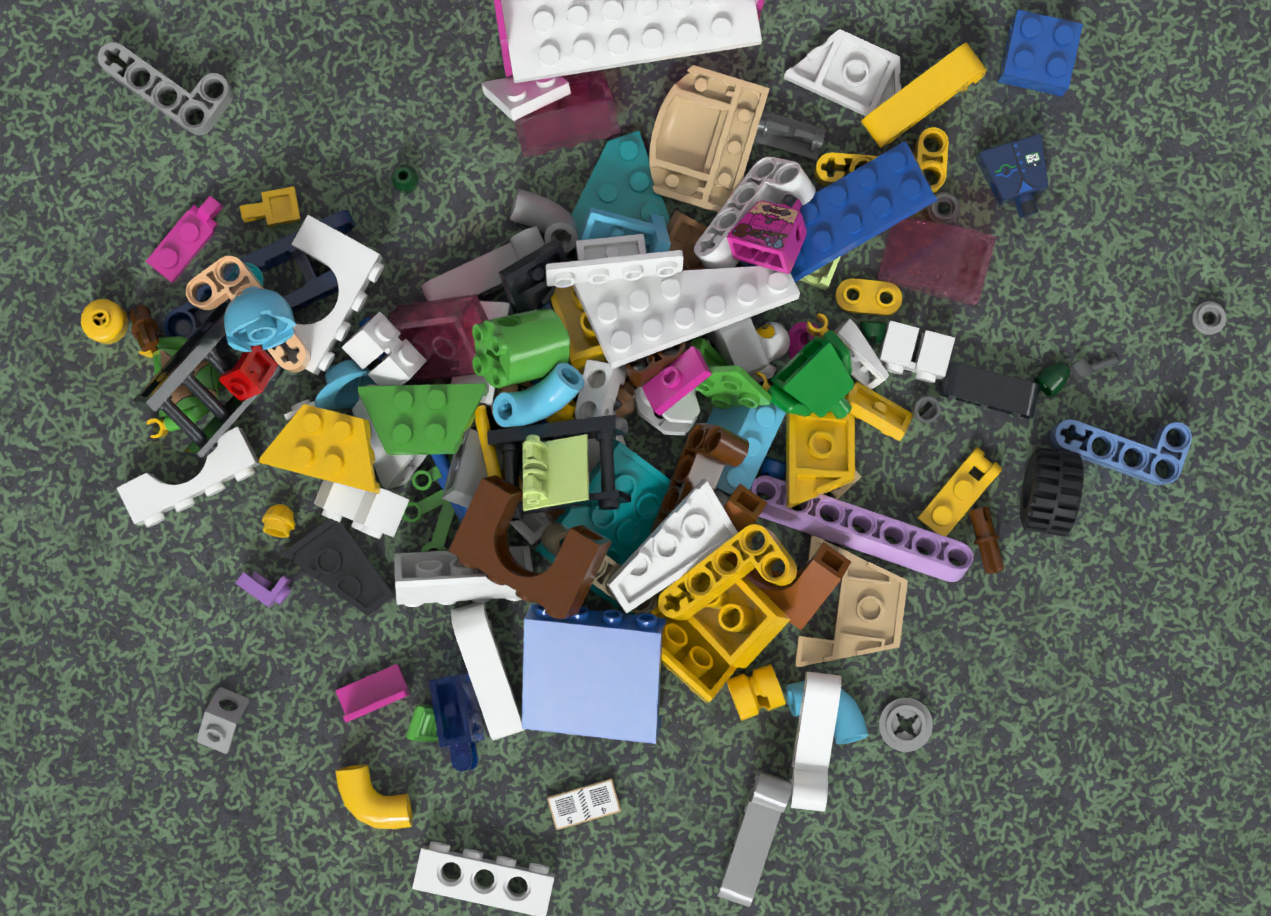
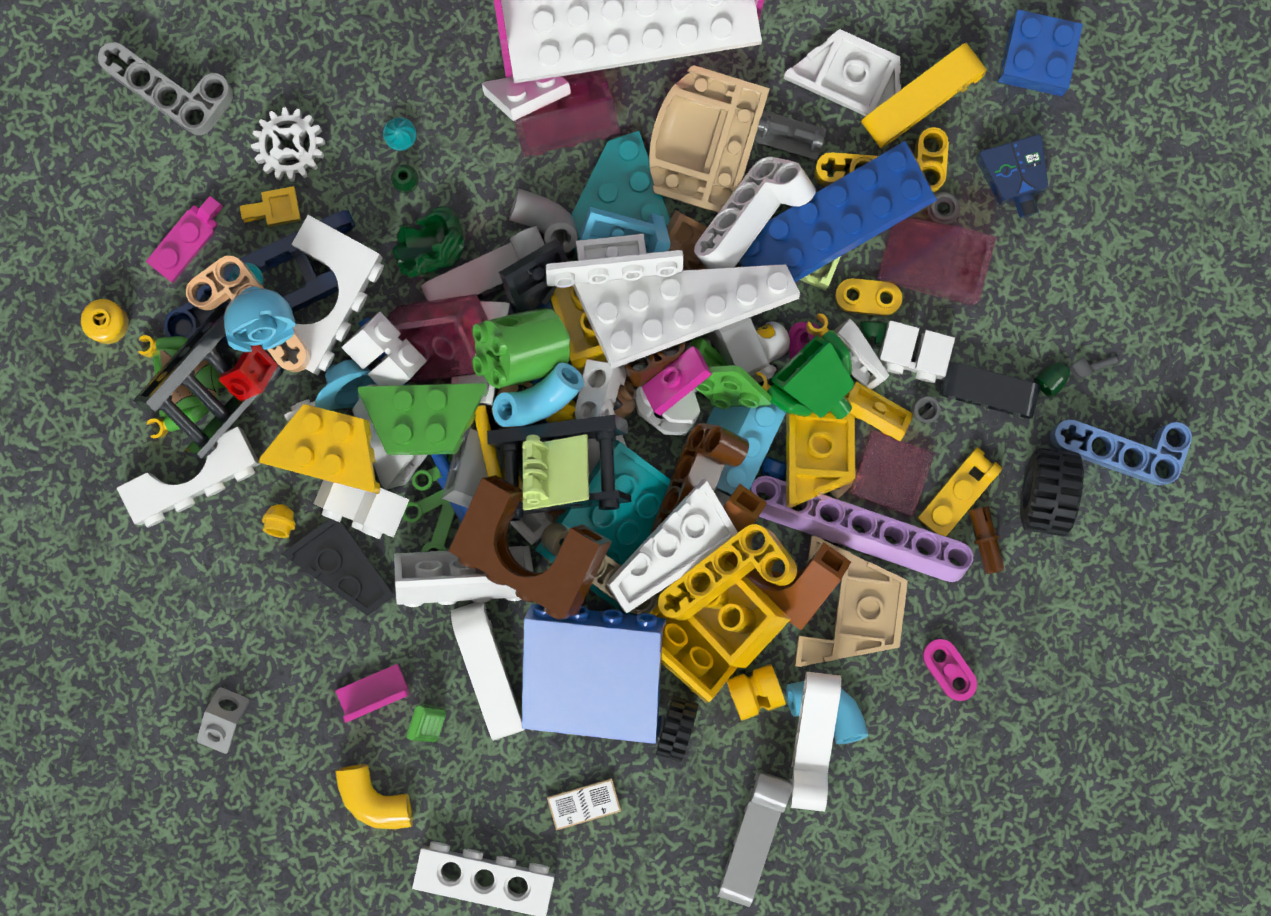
(144, 328): reddish brown axle -> none
(258, 587): medium lavender bracket -> none
(296, 134): none -> white gear
(399, 134): none -> teal plate
(432, 246): none -> dark green hair
(457, 719): clear blue brick -> none
(677, 729): none -> black tyre
(770, 234): dark pink torso -> none
(891, 473): none -> clear pink plate
(921, 726): light grey gear -> none
(949, 669): none -> dark pink plate
(1219, 318): light grey plate -> none

